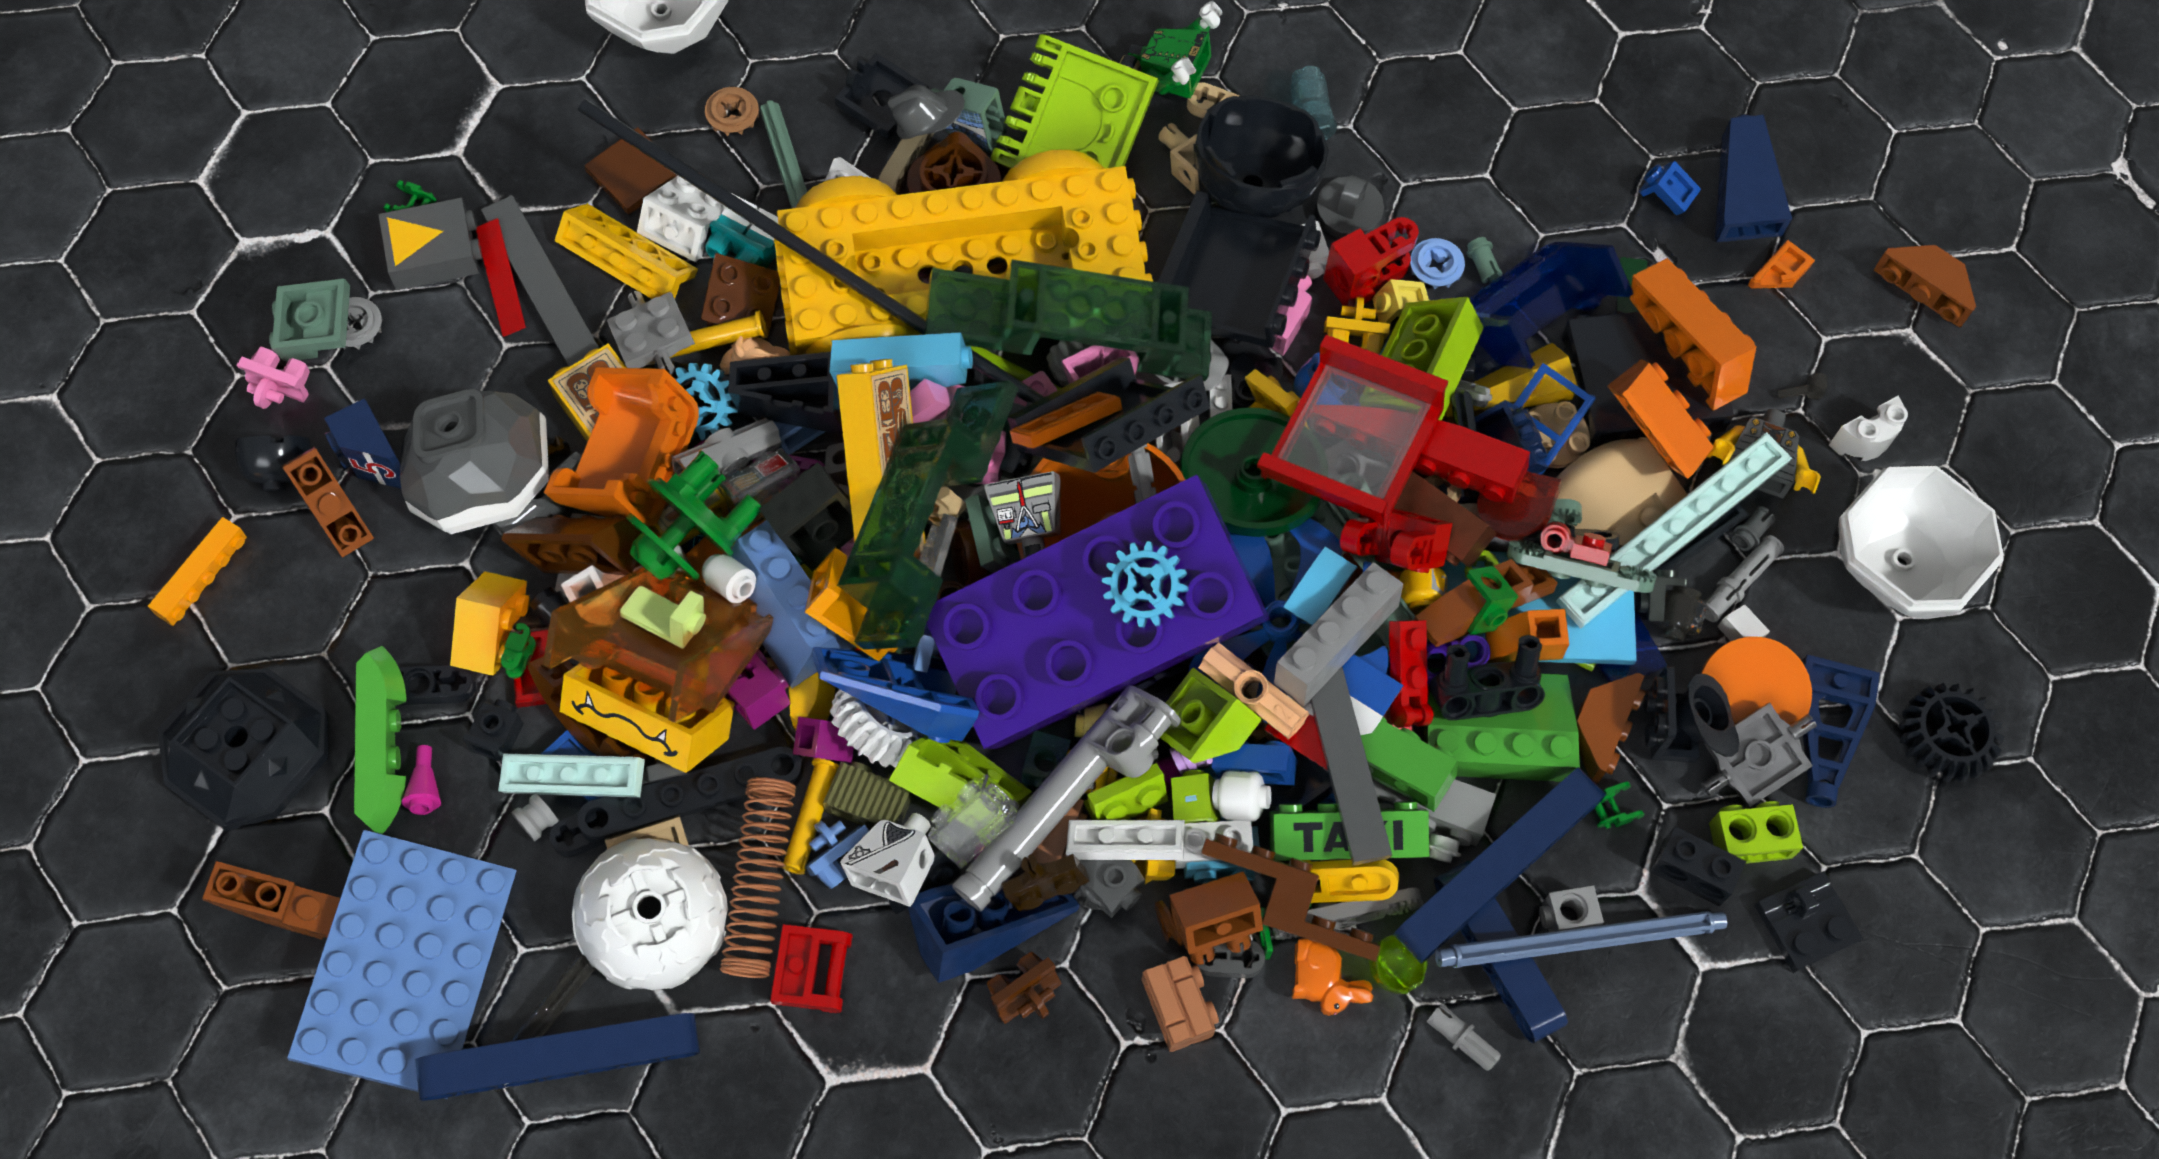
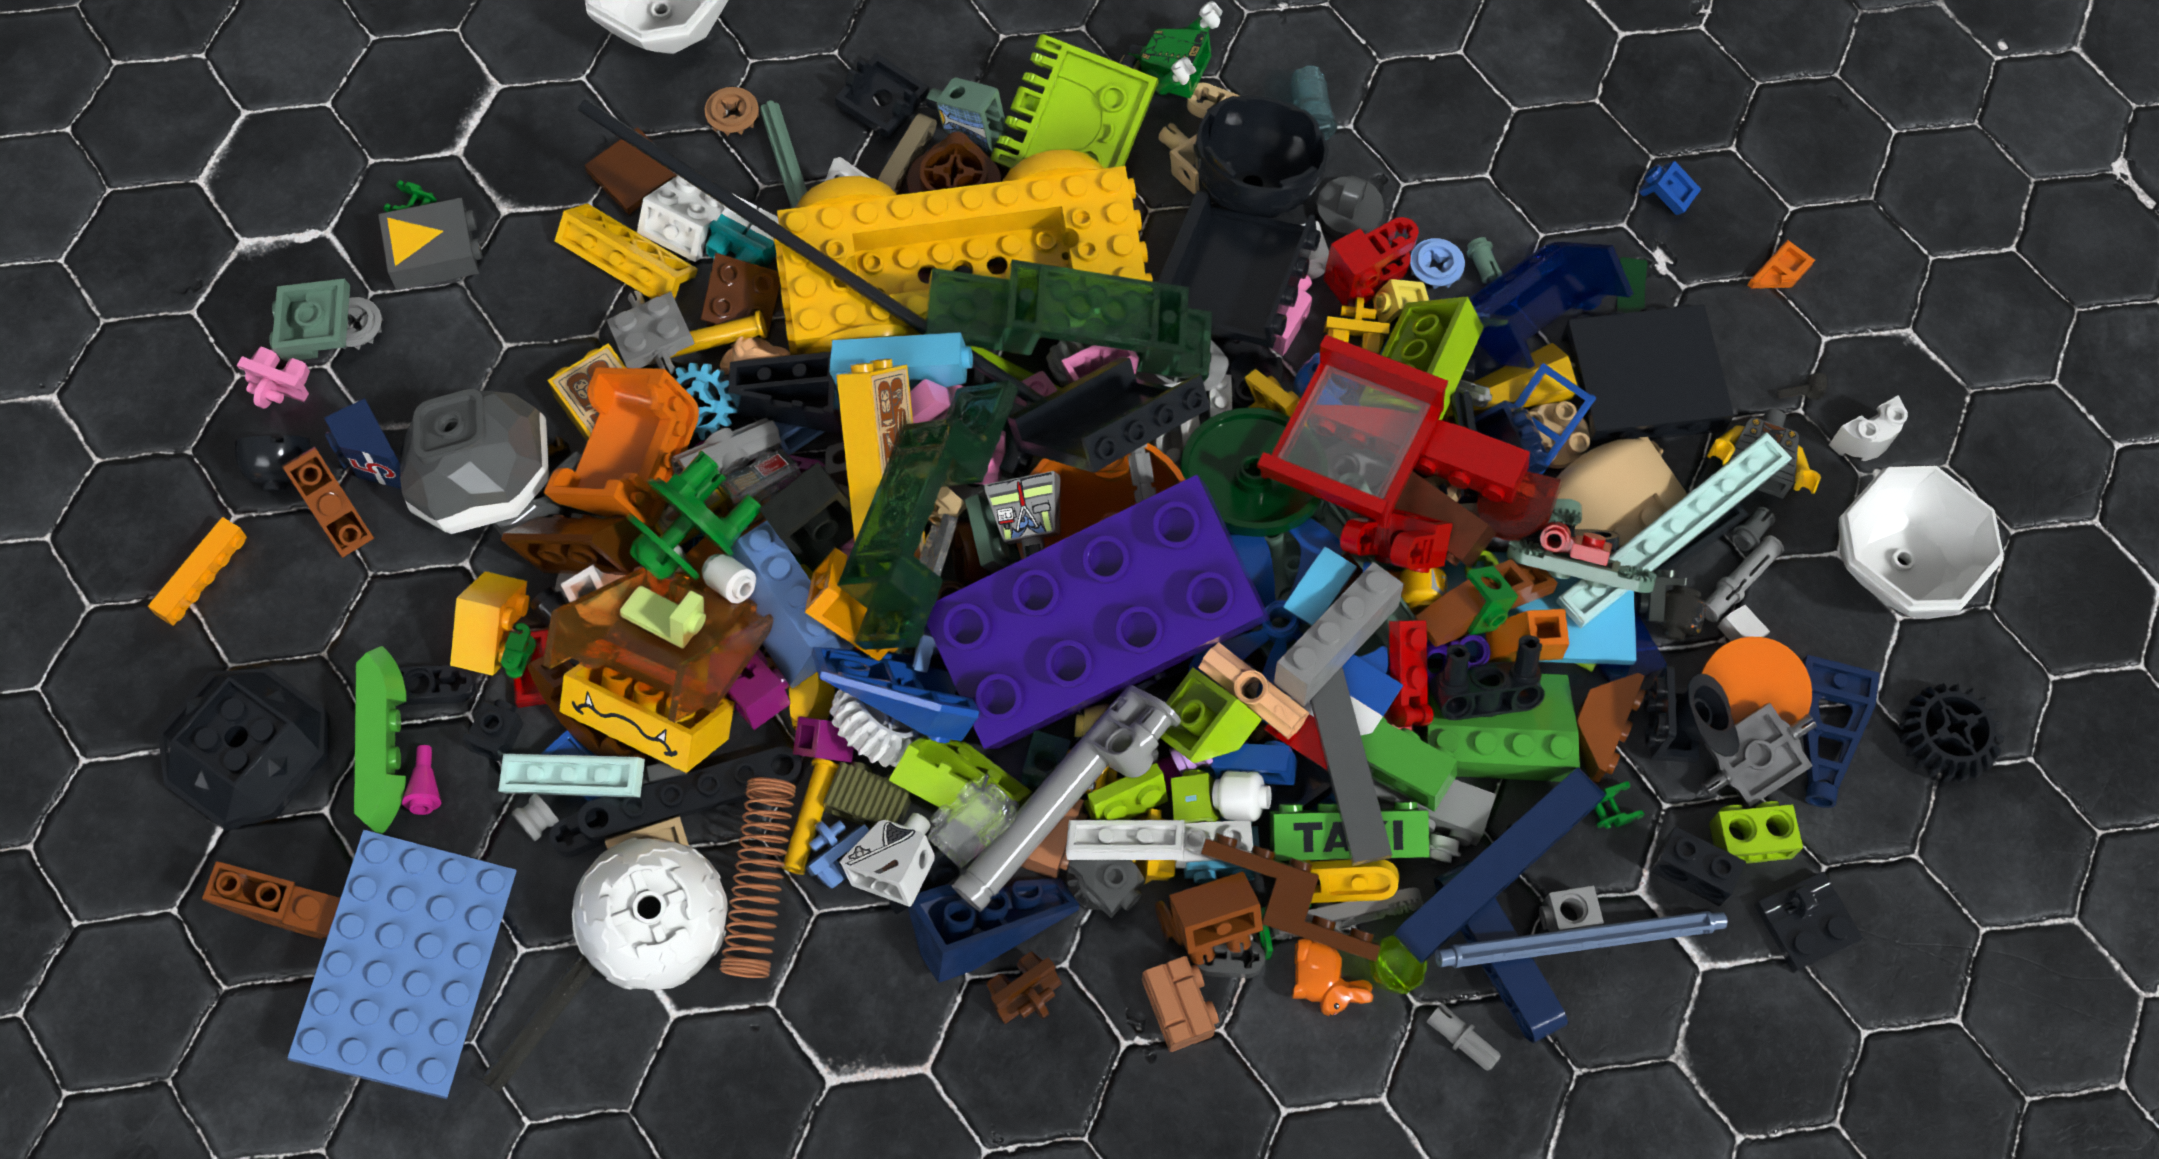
(500, 277): red sticker -> none
(541, 282): dark grey tile -> none
(556, 1056): dark blue beam -> none
(798, 966): red plate -> none
(924, 111): dark grey piece -> none
(1044, 881): dark brown plate -> none
(1065, 419): orange tile -> none
(1130, 595): medium azure gear -> none
(1663, 417): orange slope -> none
(1695, 331): orange wedge -> none
(1750, 184): dark blue slope -> none
(1930, 278): dark orange slope -> none

